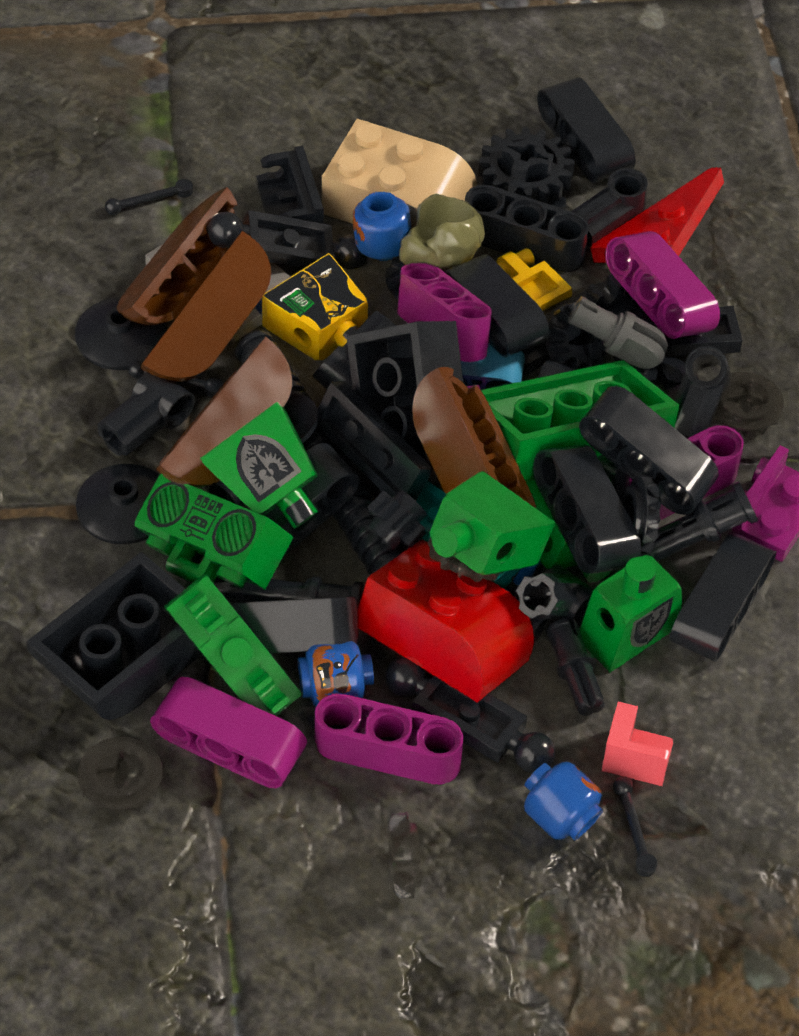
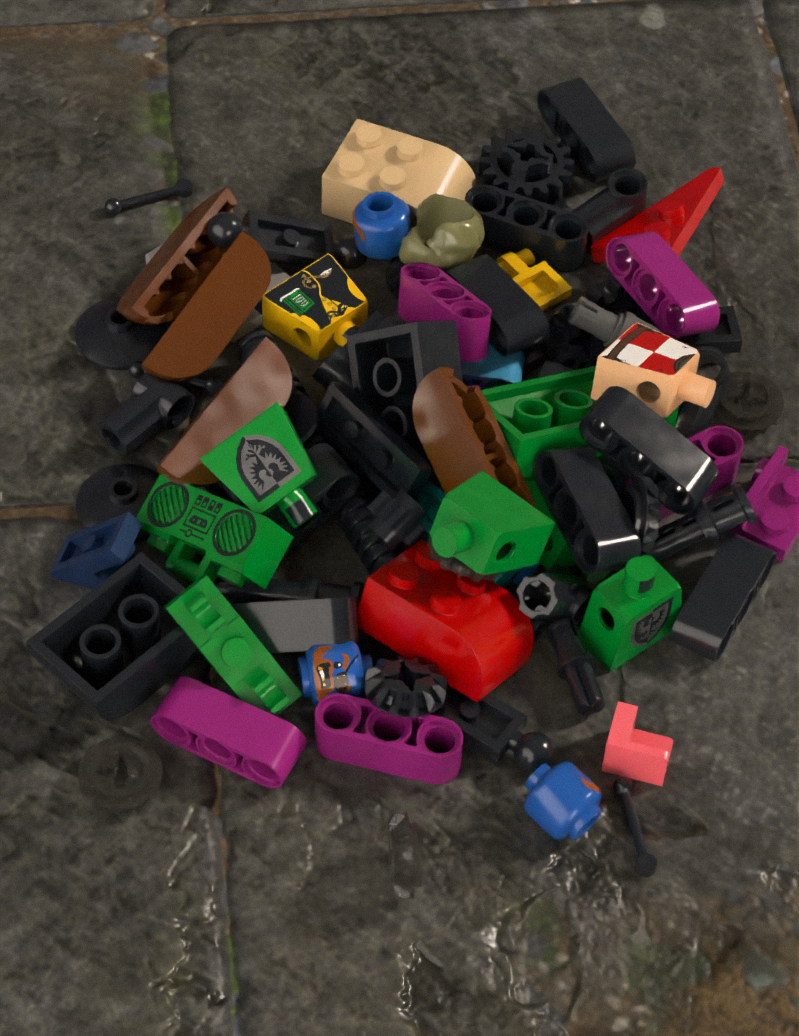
(97, 551): none -> dark blue slope
(290, 189): black hinge -> none
(387, 691): none -> black gear
(654, 370): none -> light nougat torso

